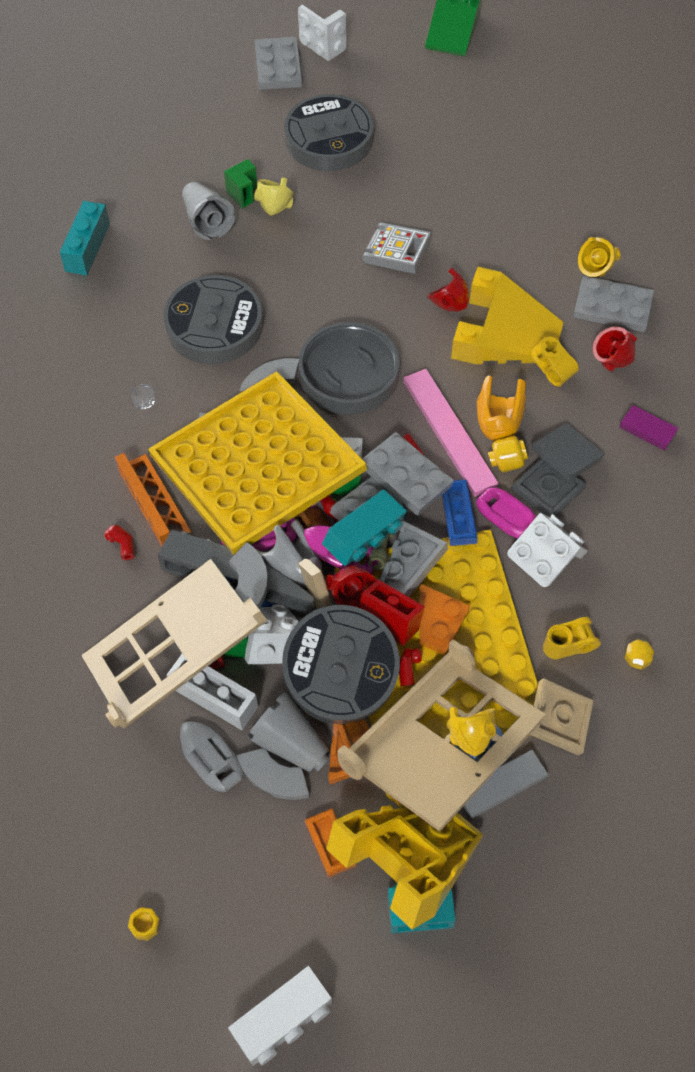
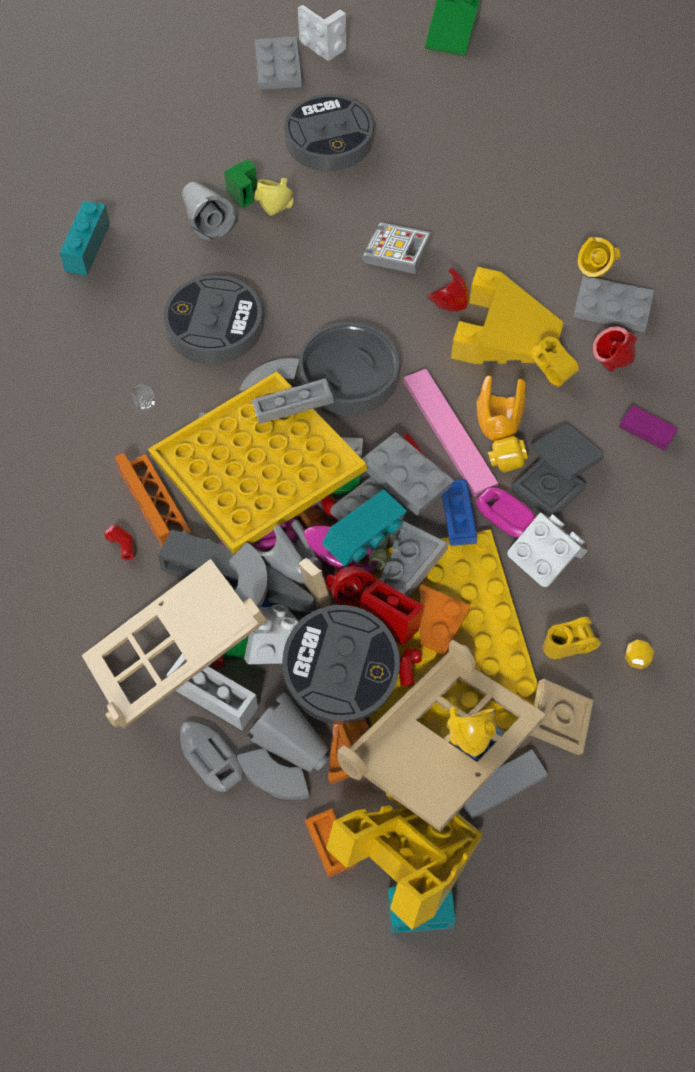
(144, 923): yellow tile -> none
(281, 1017): white brick -> none
(292, 401): none -> light grey tile

